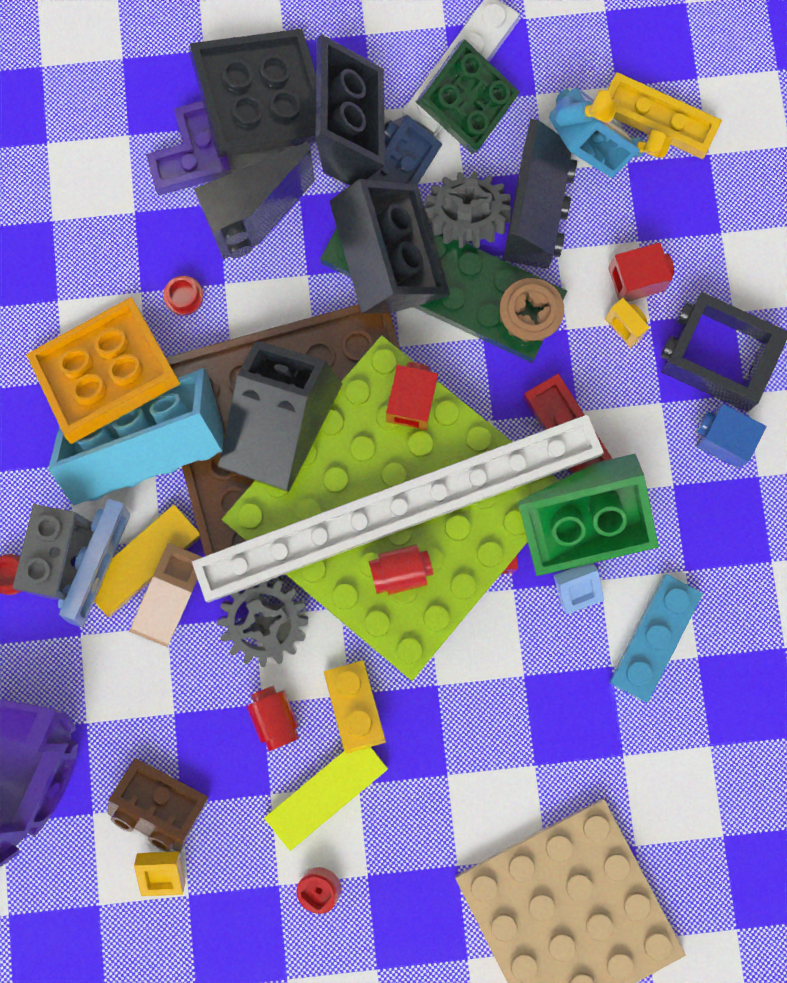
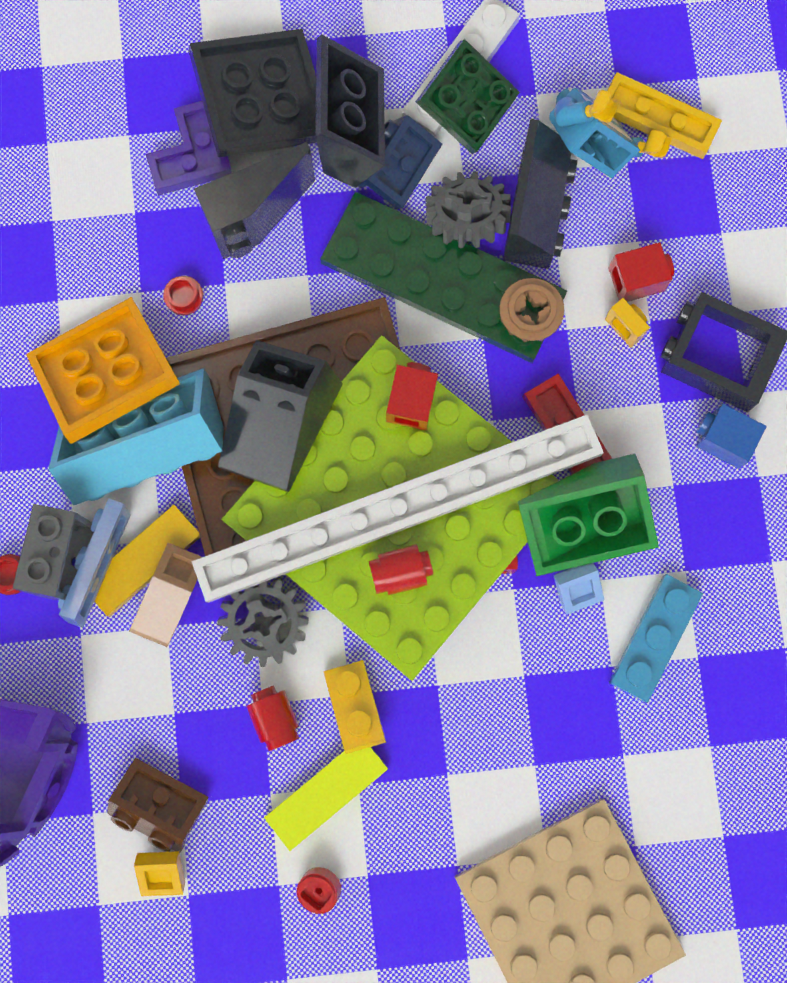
(388, 246): black slope -> none

